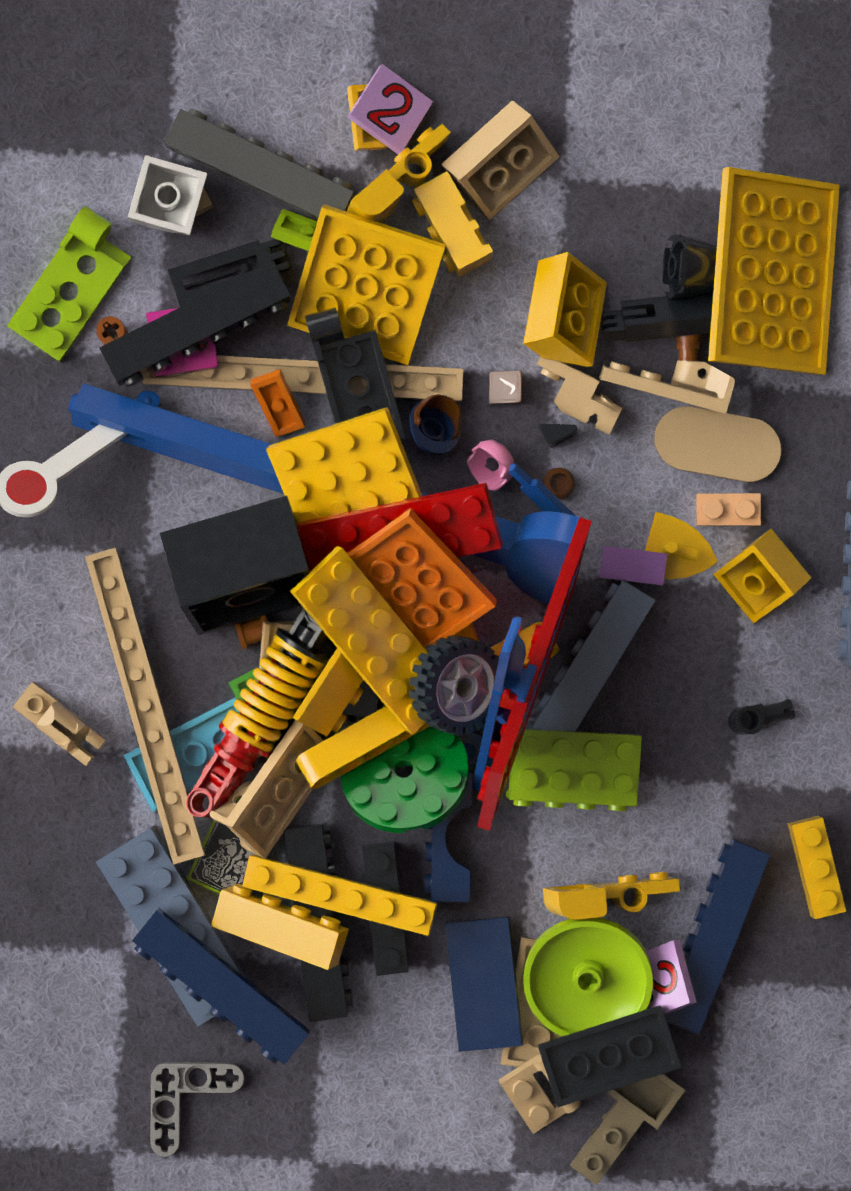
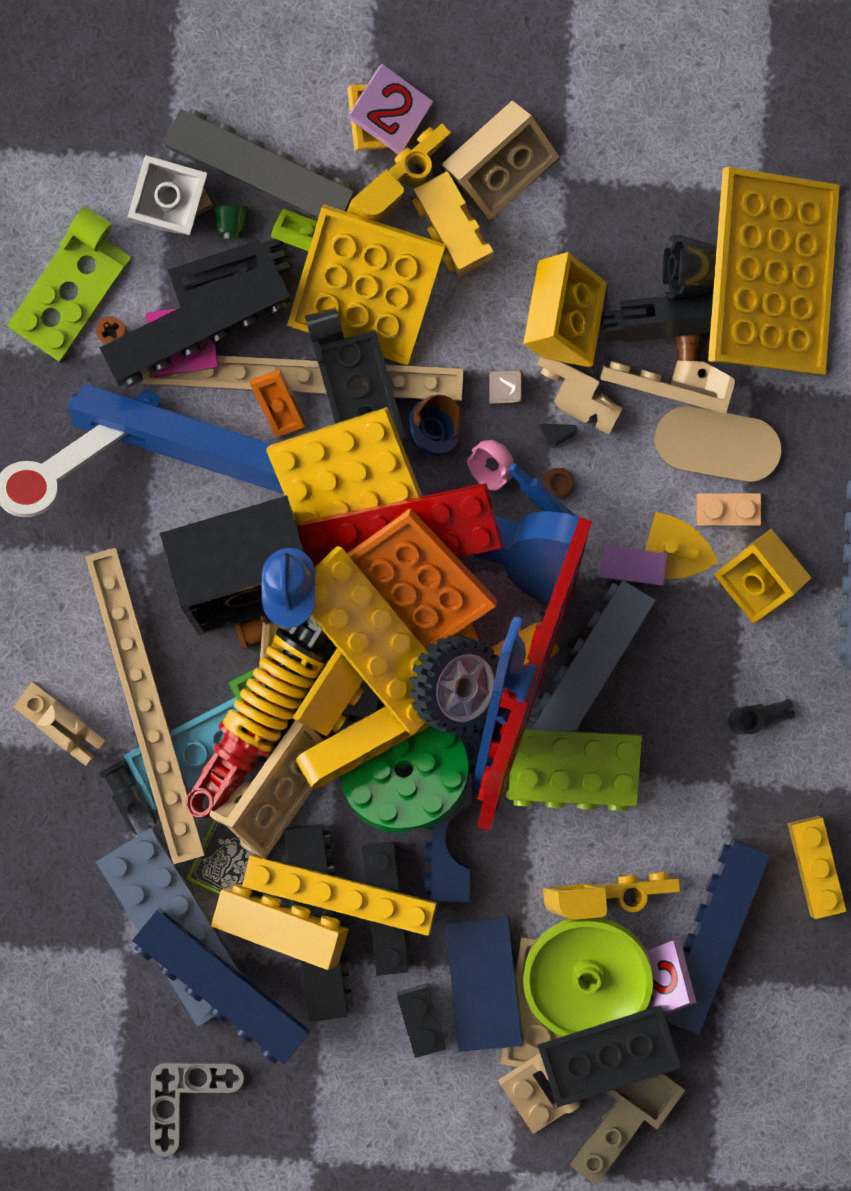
(124, 791): none -> black piece
(230, 220): none -> dark green hat
(288, 587): none -> blue piece
(421, 1020): none -> black brick

